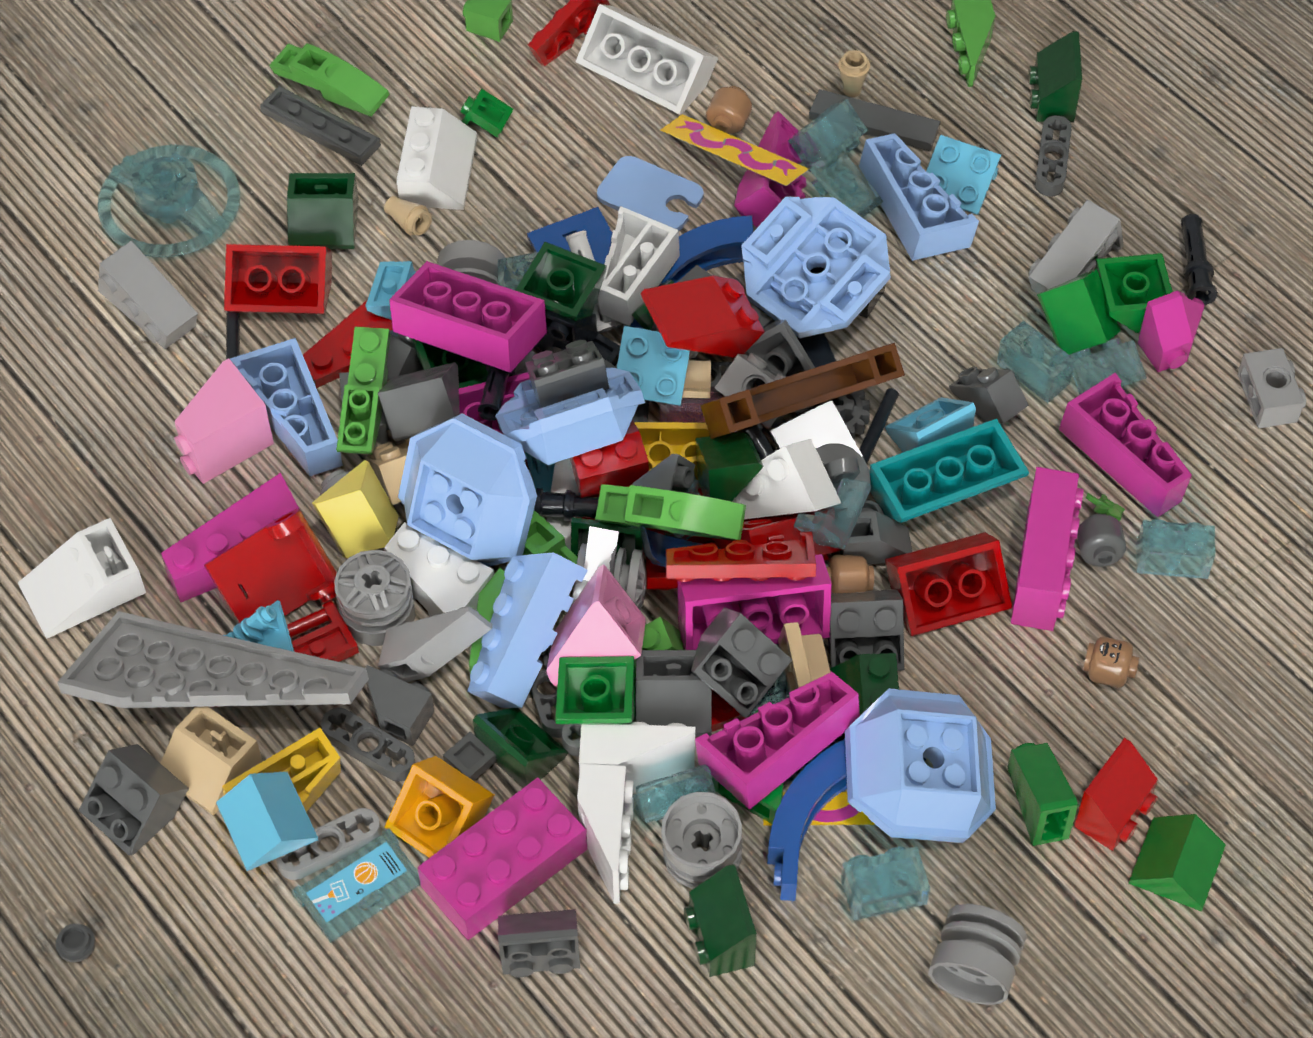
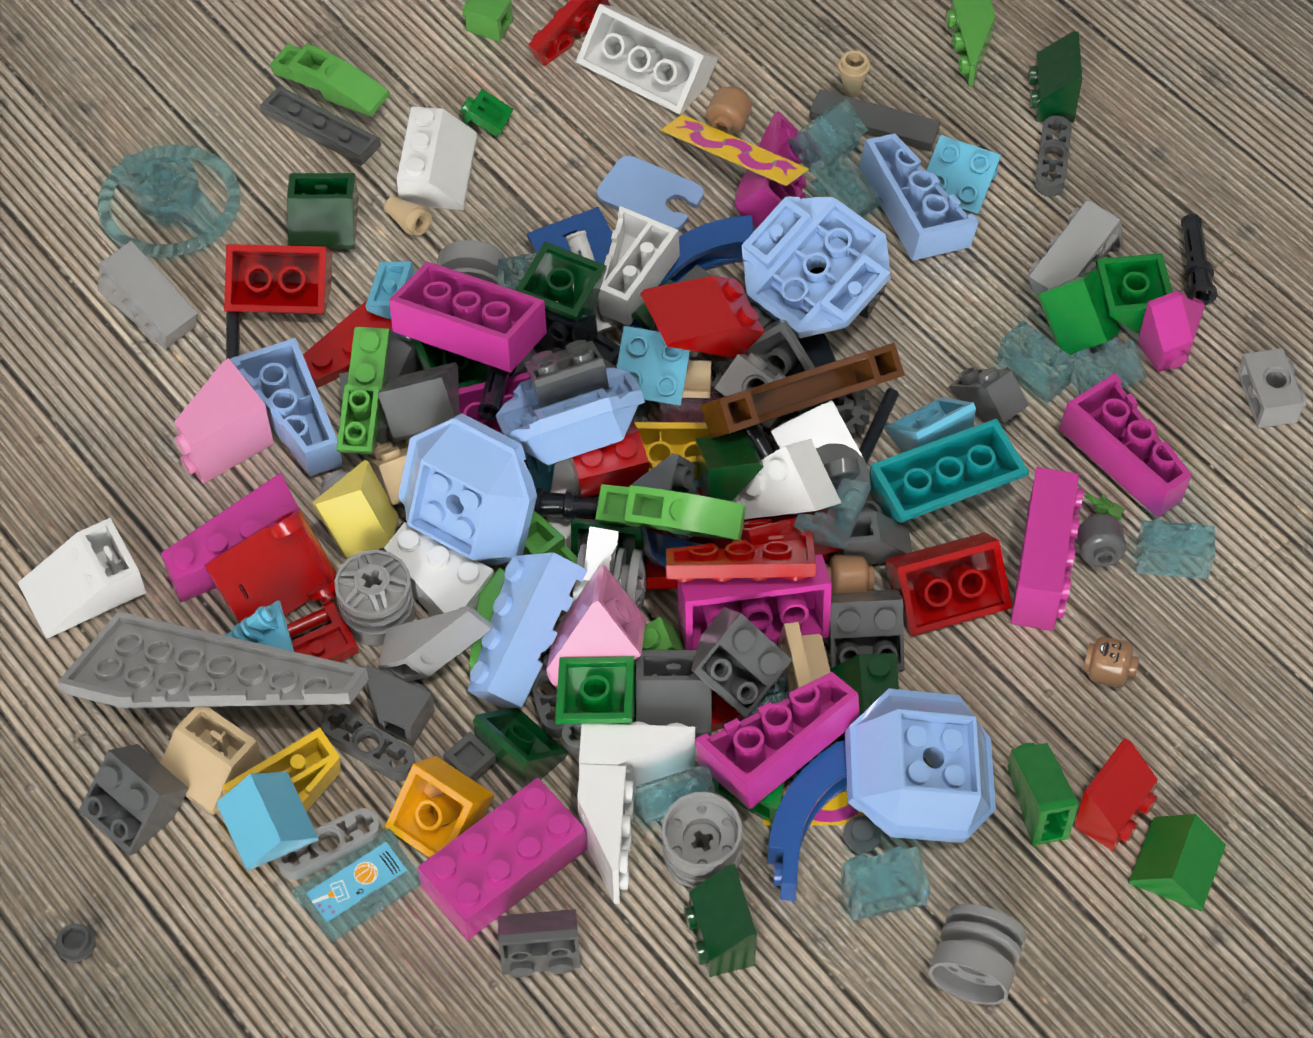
(861, 834): none -> dark grey plate

